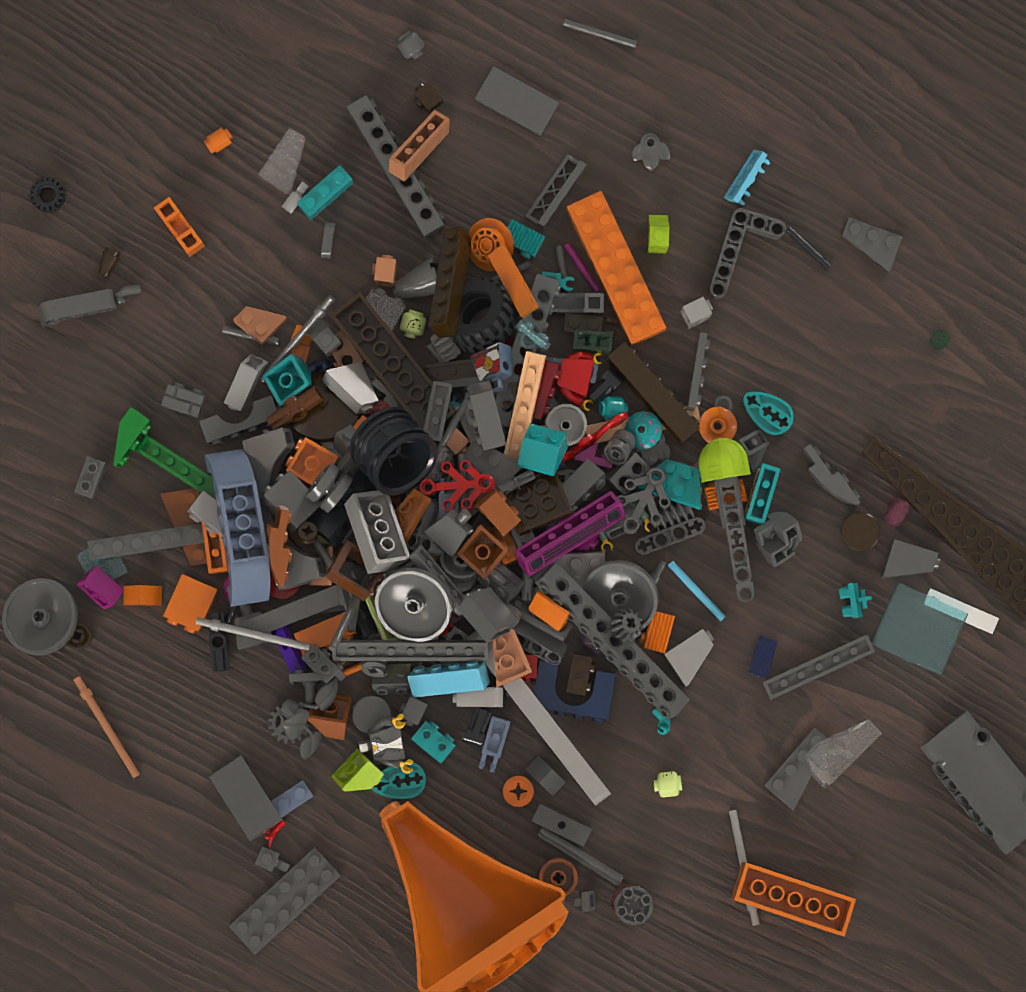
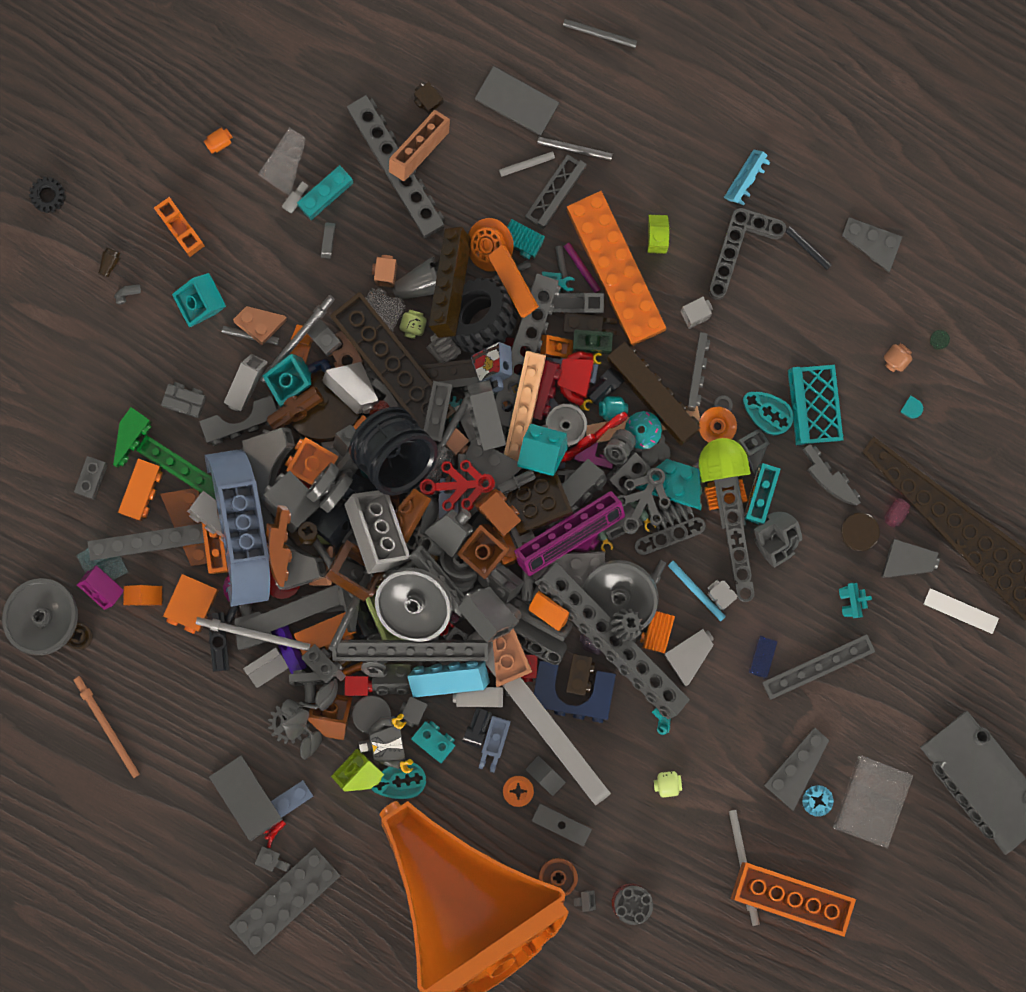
(75, 306): dark grey beam -> none
(140, 490): none -> orange brick
(199, 299): none -> teal slope
(266, 667): none -> light grey panel
(358, 686): none -> red brick
(410, 45): dark grey head -> none
(526, 164): none -> light grey bar
(538, 339): clear light blue plate -> none
(556, 347): none -> orange slope
(575, 148): none -> flat silver bar
(580, 856): dark grey axle -> none
(650, 154): dark grey plate -> none
(721, 594): none -> light grey brick
(799, 403): none -> teal fence
(816, 791): none -> medium azure gear
(835, 754): clear wedge -> none
(873, 801): none -> clear slope
(898, 357): none -> nougat head
(913, 408): none -> teal tile
(919, 629): clear light blue piece -> none

